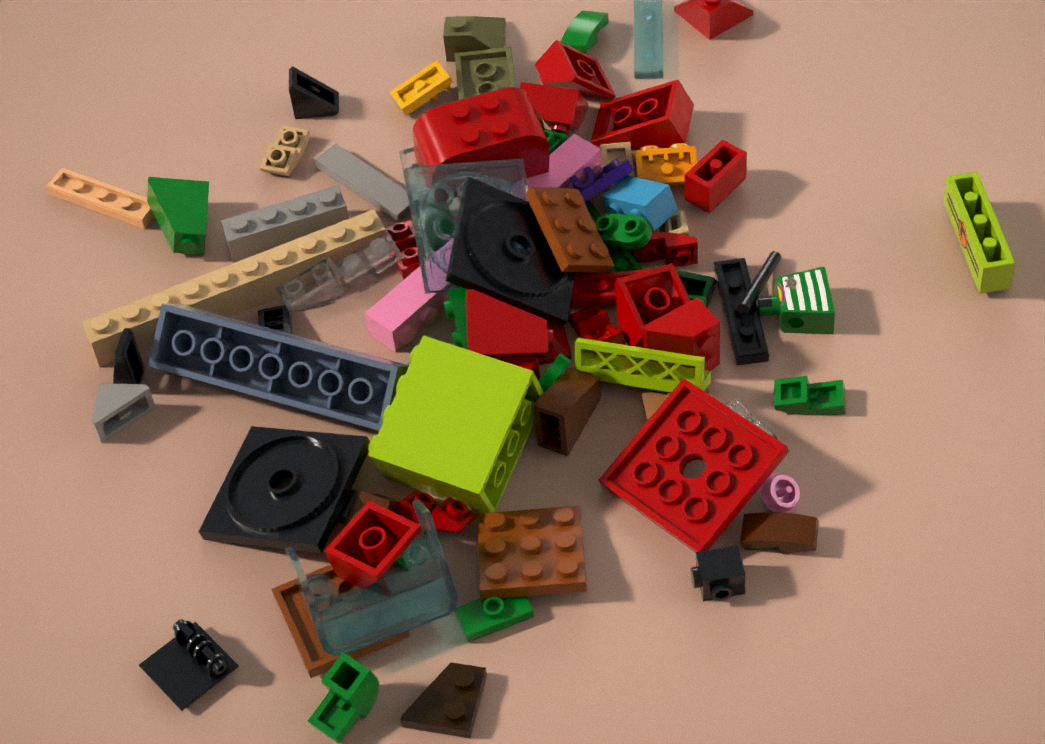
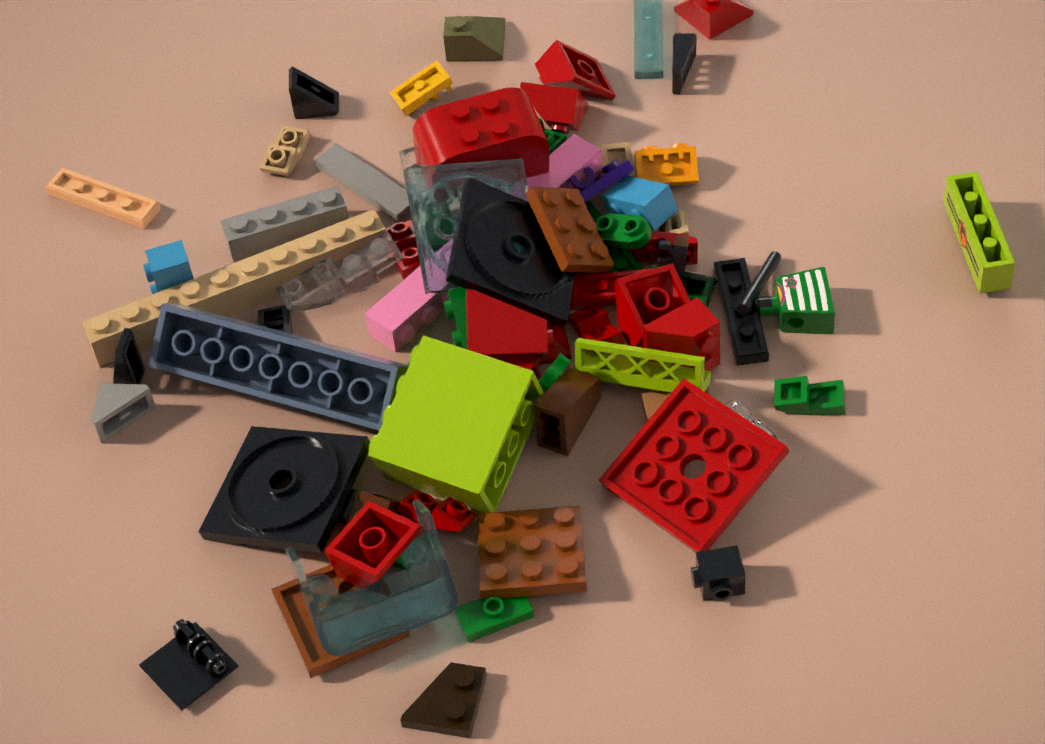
(167, 266): none -> dark azure brick
(180, 212): green slope -> none
(350, 694): green brick -> none
(484, 71): olive plate -> none
(583, 30): green slope -> none
(645, 118): red slope -> none
(677, 255): none -> black tile
(683, 56): none -> black slope
(715, 176): red brick -> none
(780, 493): bright pink hat -> none
(784, 530): reddish brown slope -> none

